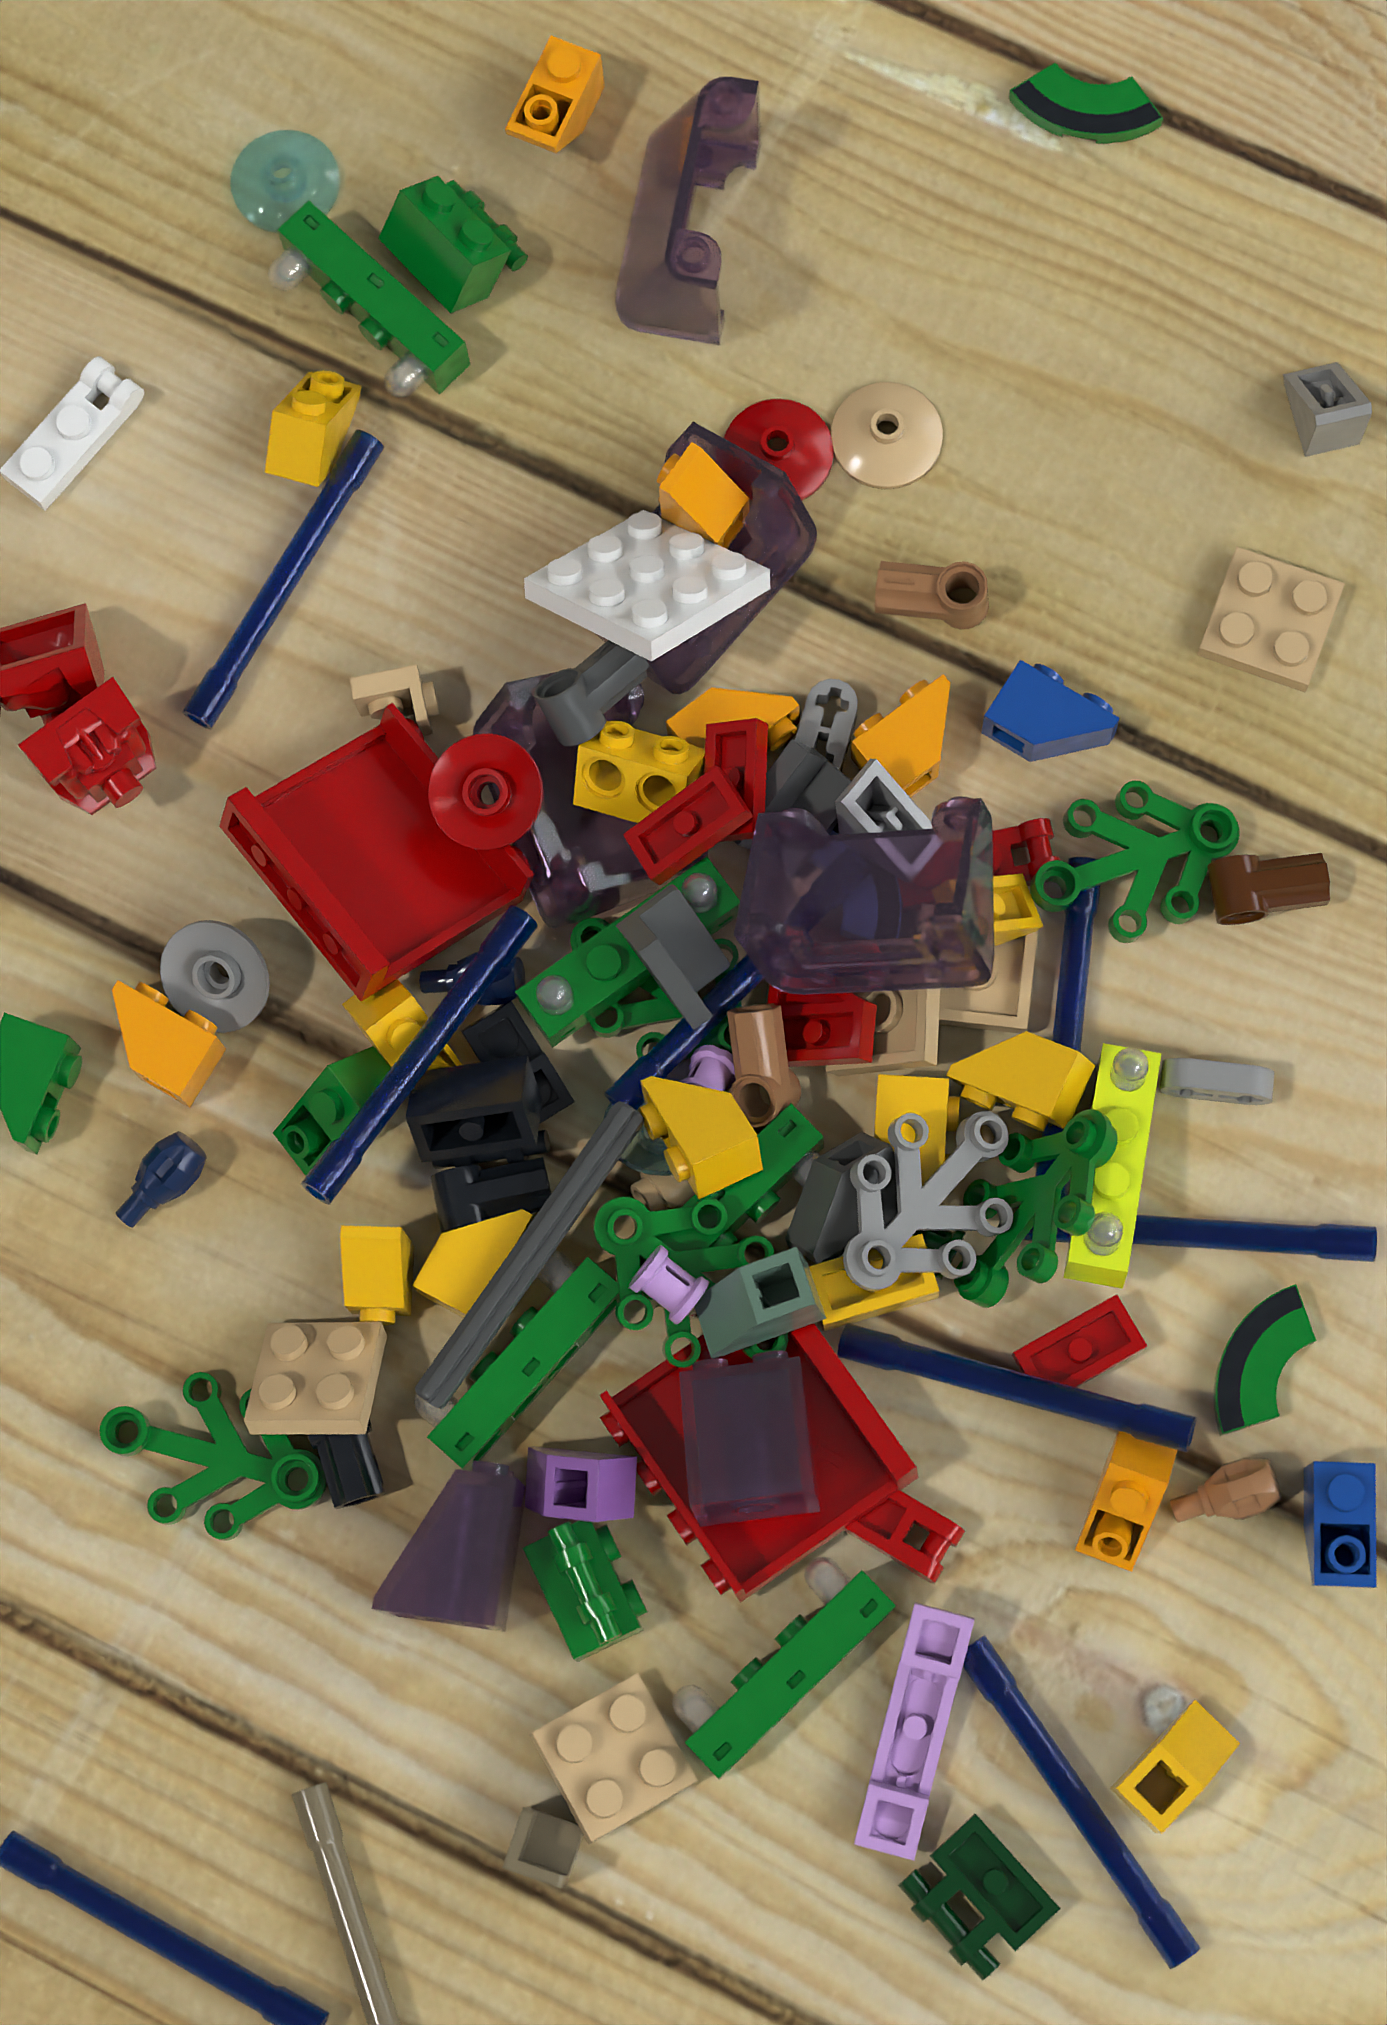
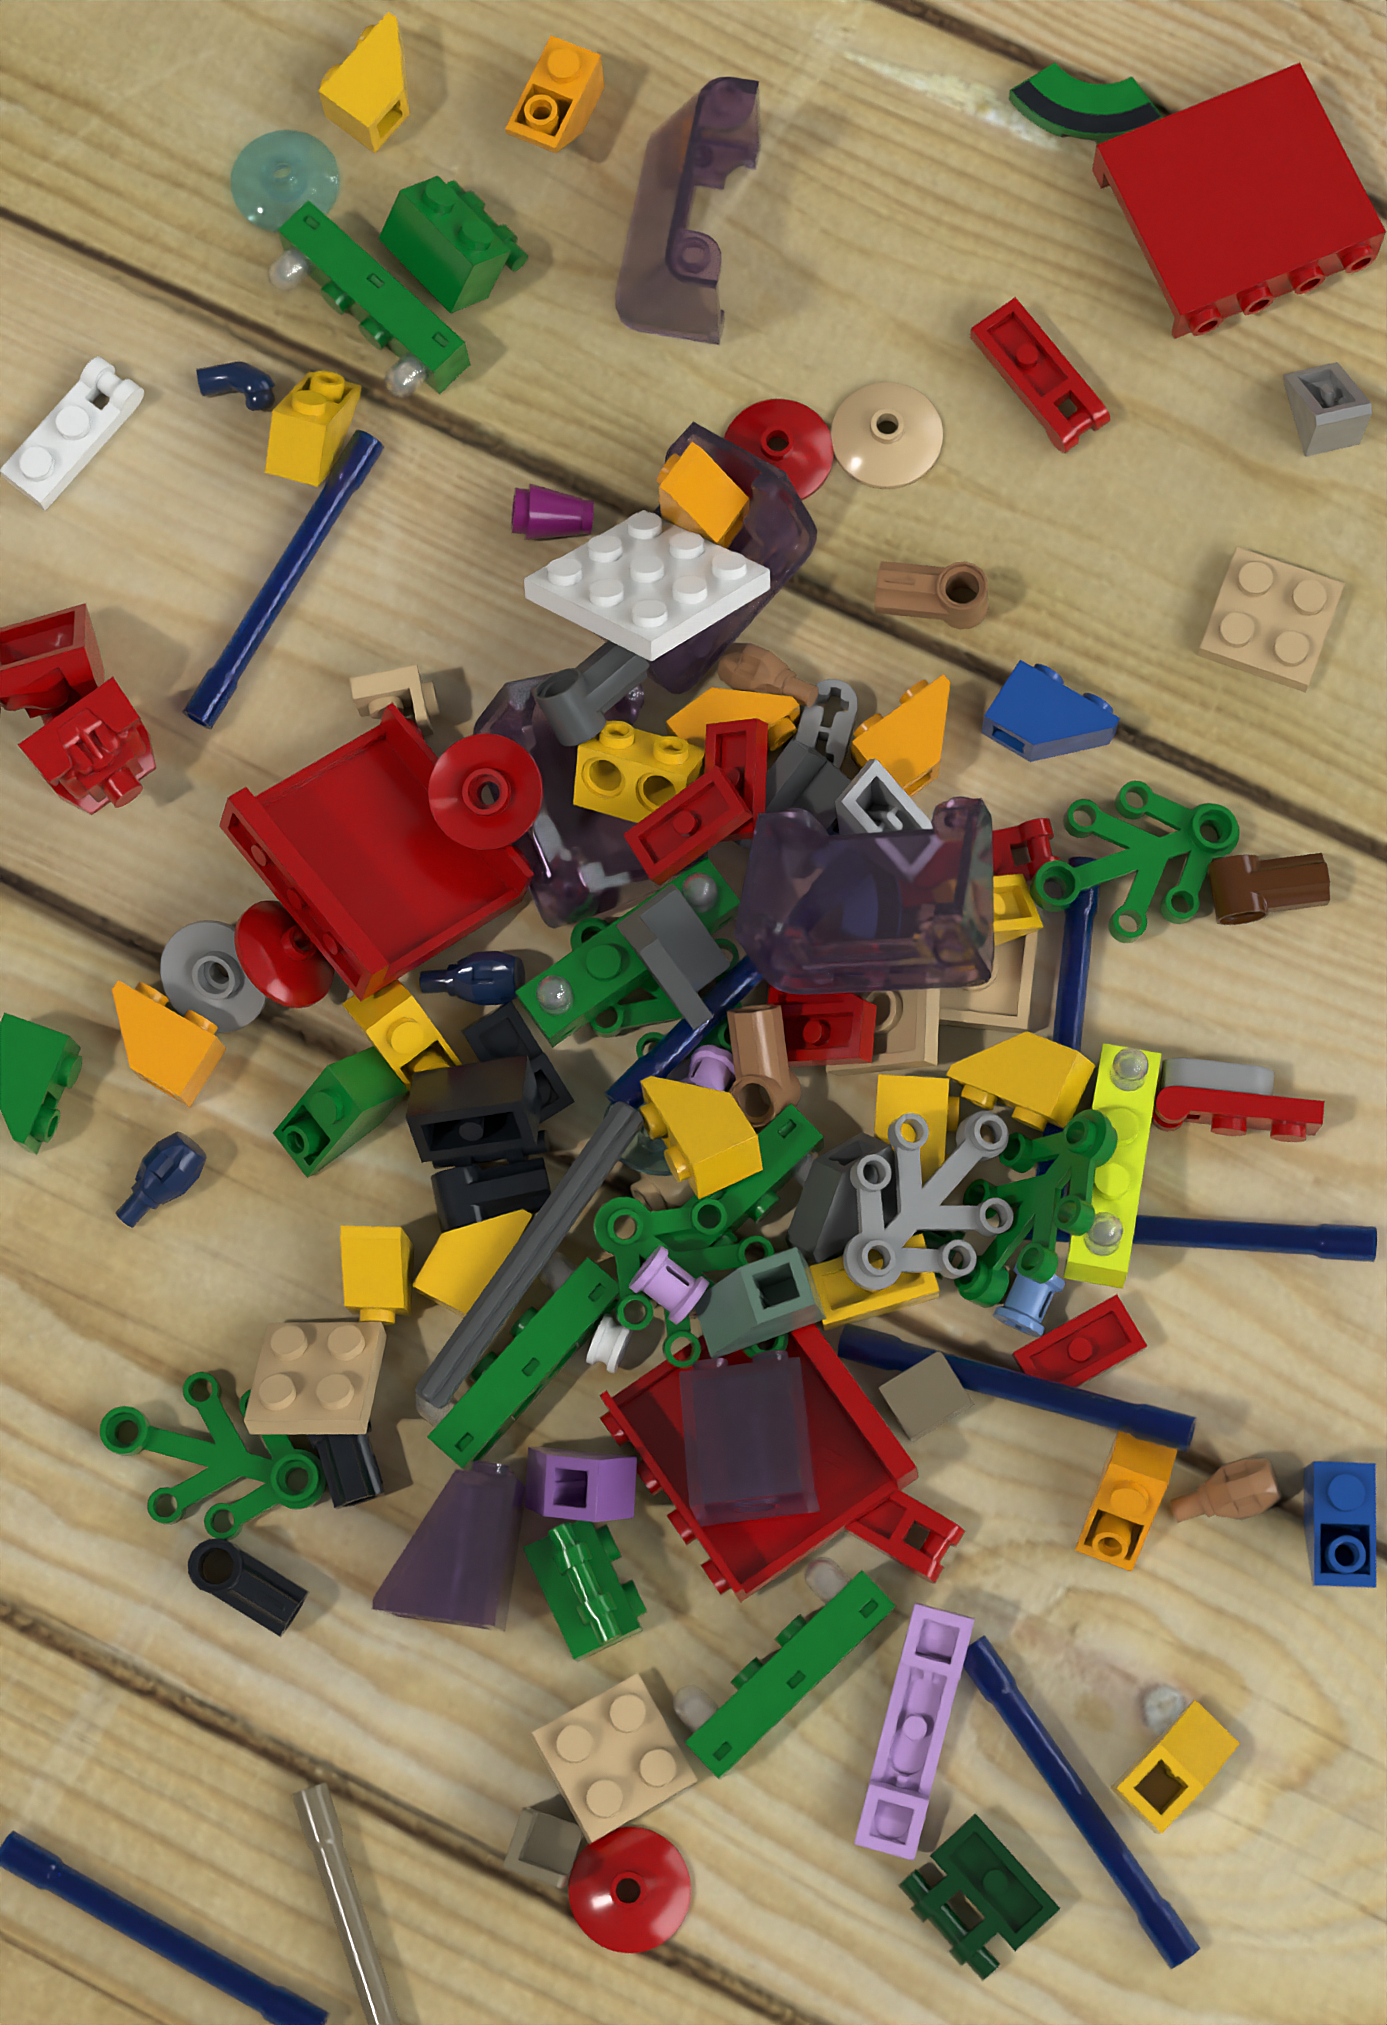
(241, 378): none -> dark blue arm
(251, 1588): none -> black piece
(281, 956): none -> red dish
(346, 1152): clear blue piece -> none
(370, 87): none -> yellow slope
(549, 513): none -> magenta cone
(609, 1344): none -> white bush
(662, 1883): none -> red dish
(759, 670): none -> medium nougat piece
(926, 1396): none -> dark tan panel
(1028, 1304): none -> medium blue bush
(1039, 374): none -> red plate
(1236, 1112): none -> red plate
(1241, 200): none -> red panel
(1255, 1358): tile -> none

